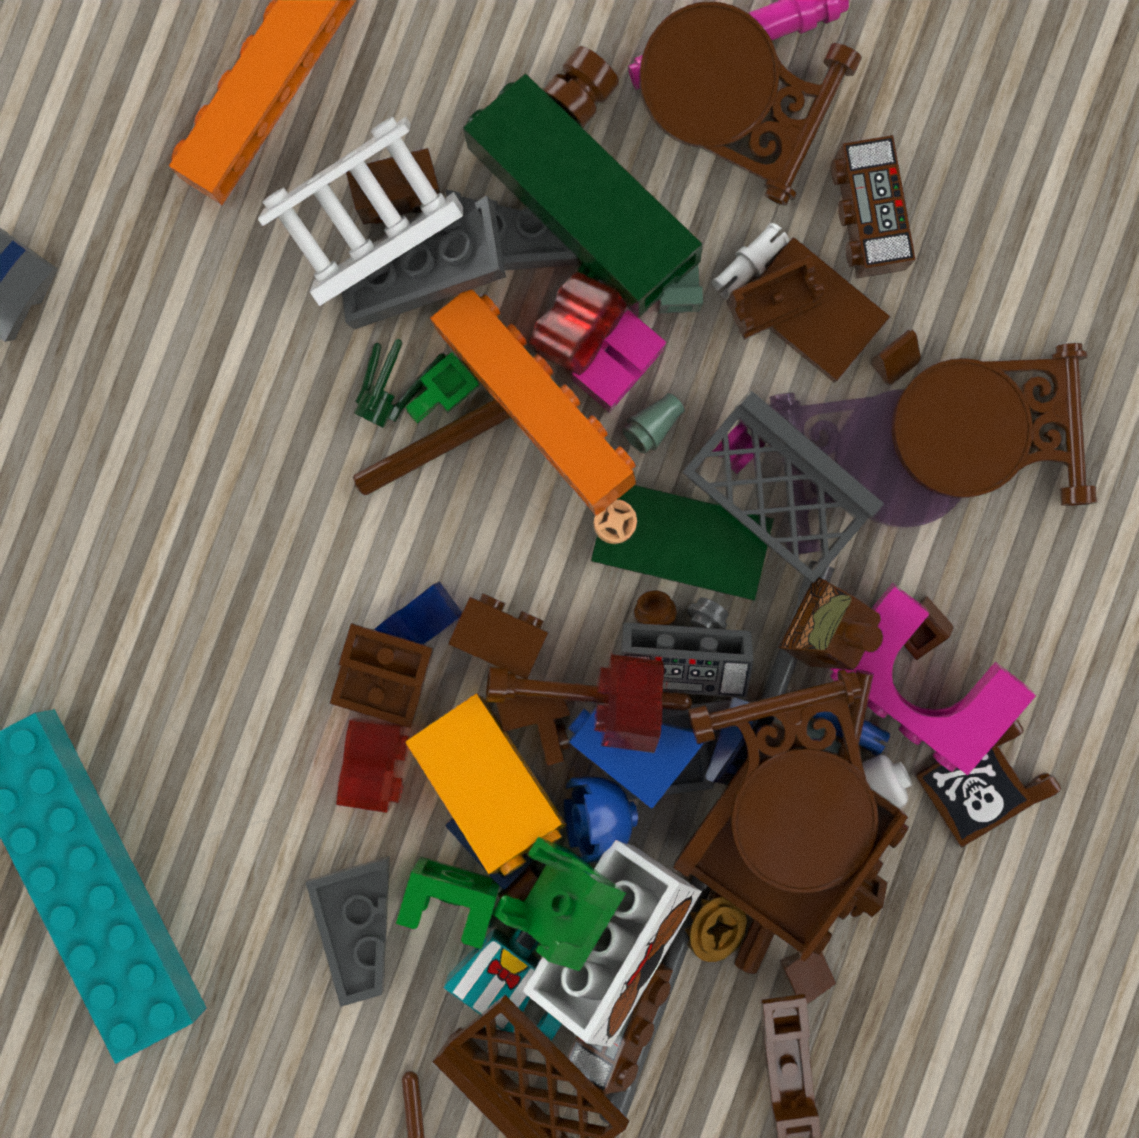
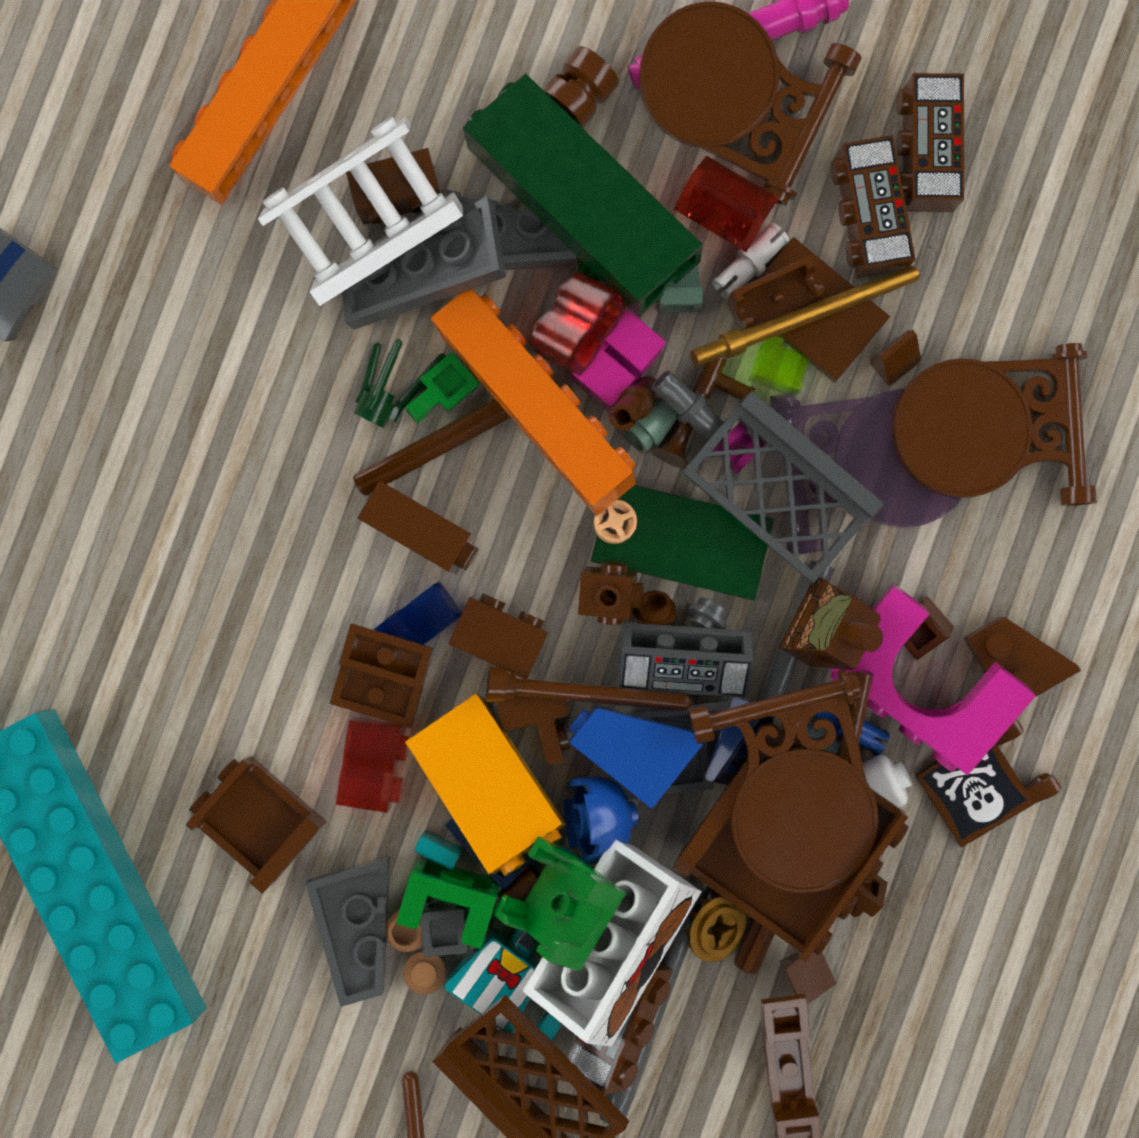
(256, 820): none -> reddish brown panel
(401, 937): none -> medium nougat plate
(419, 529): none -> reddish brown brick
(423, 973): none -> medium nougat plate
(438, 849): none -> teal tile
(443, 928): none -> dark grey brick
(598, 602): none -> reddish brown brick
(631, 703): clear red brick -> none
(633, 404): none -> reddish brown pin
(689, 406): none -> dark grey pin
(710, 377): none -> reddish brown piece
(725, 203): none -> clear red brick
(736, 341): none -> pearl gold bar
(778, 367): none -> clear neon green panel
(932, 141): none -> brick
(1020, 654): none -> reddish brown wing

